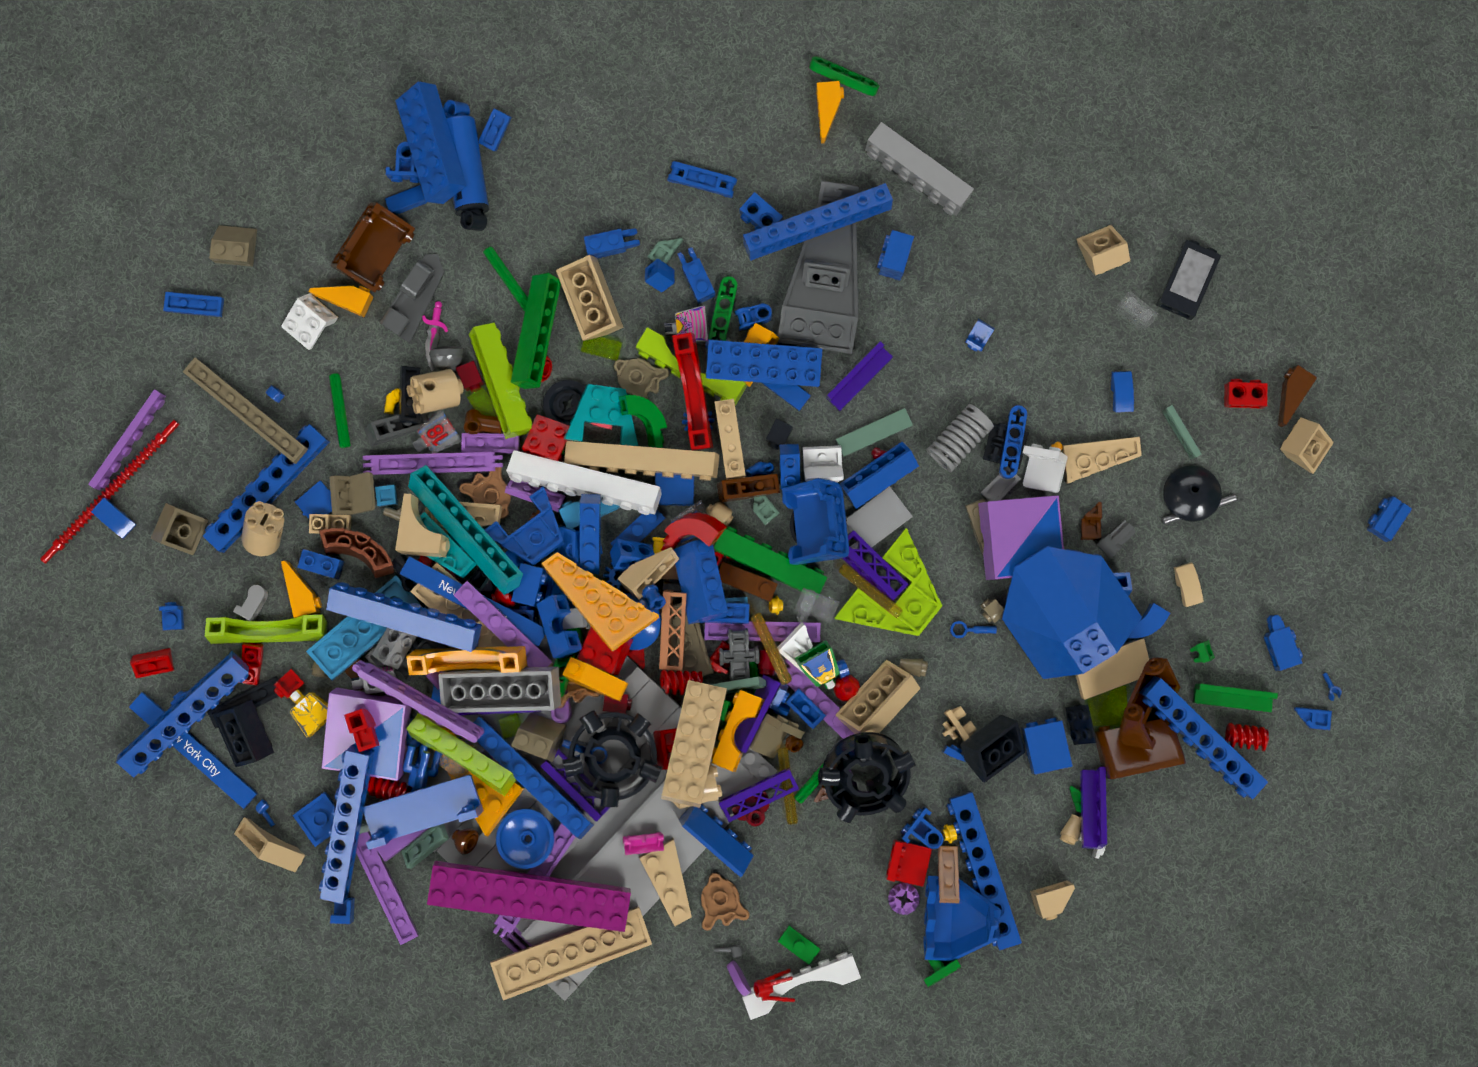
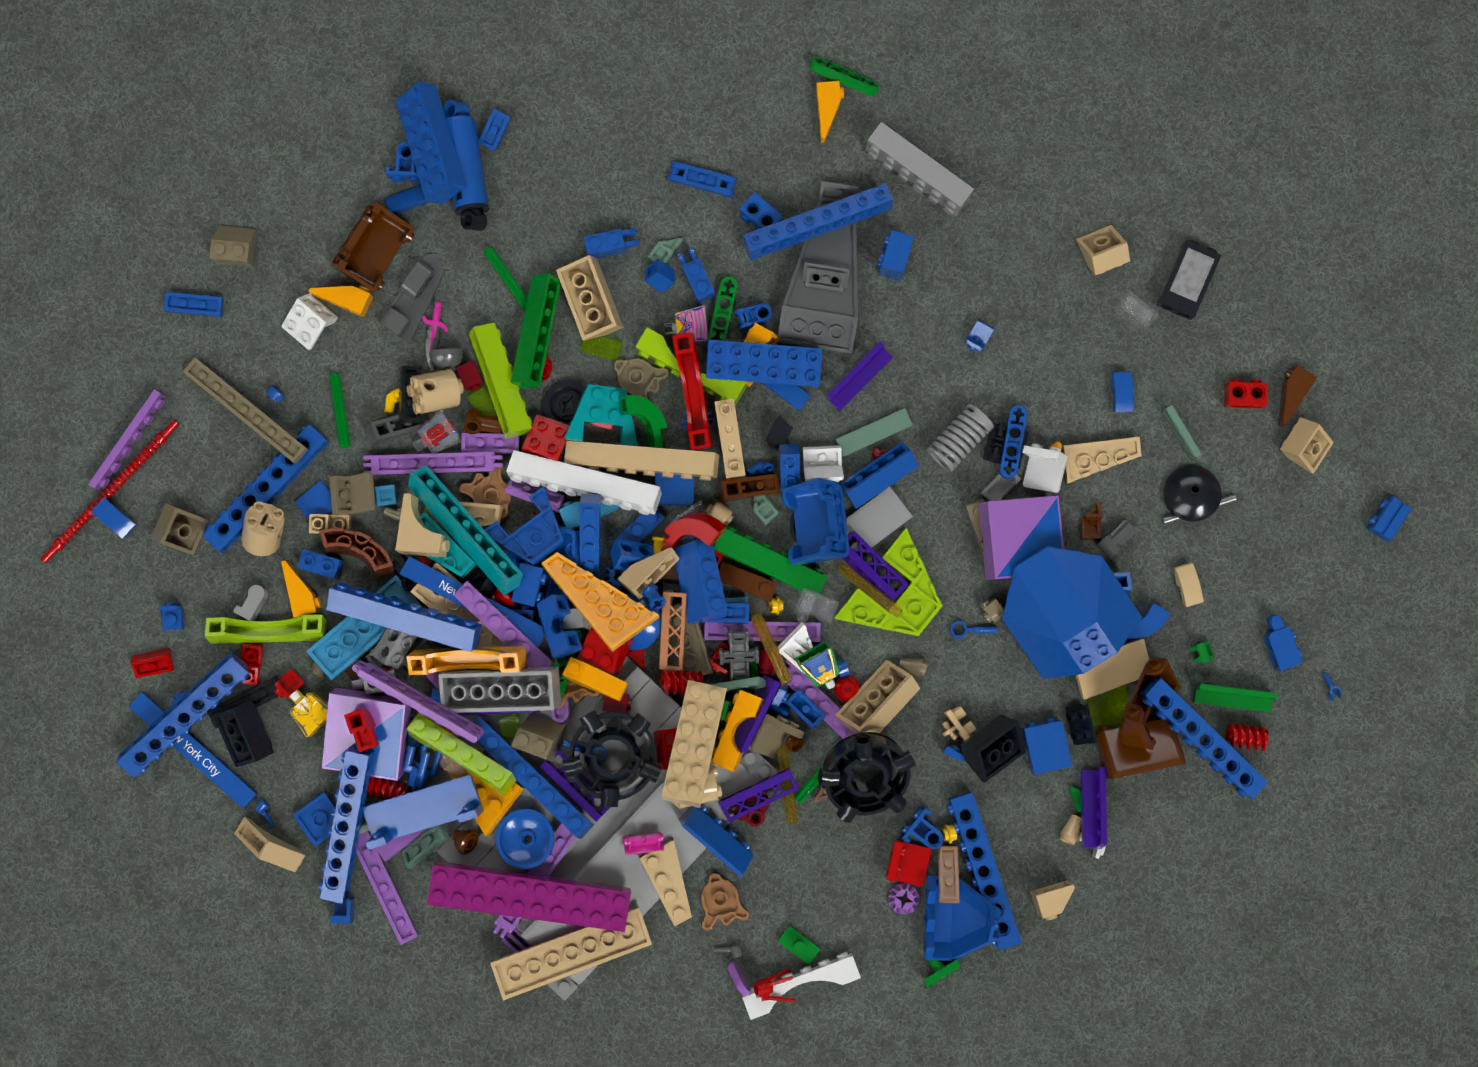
(1315, 718): blue tile -> none

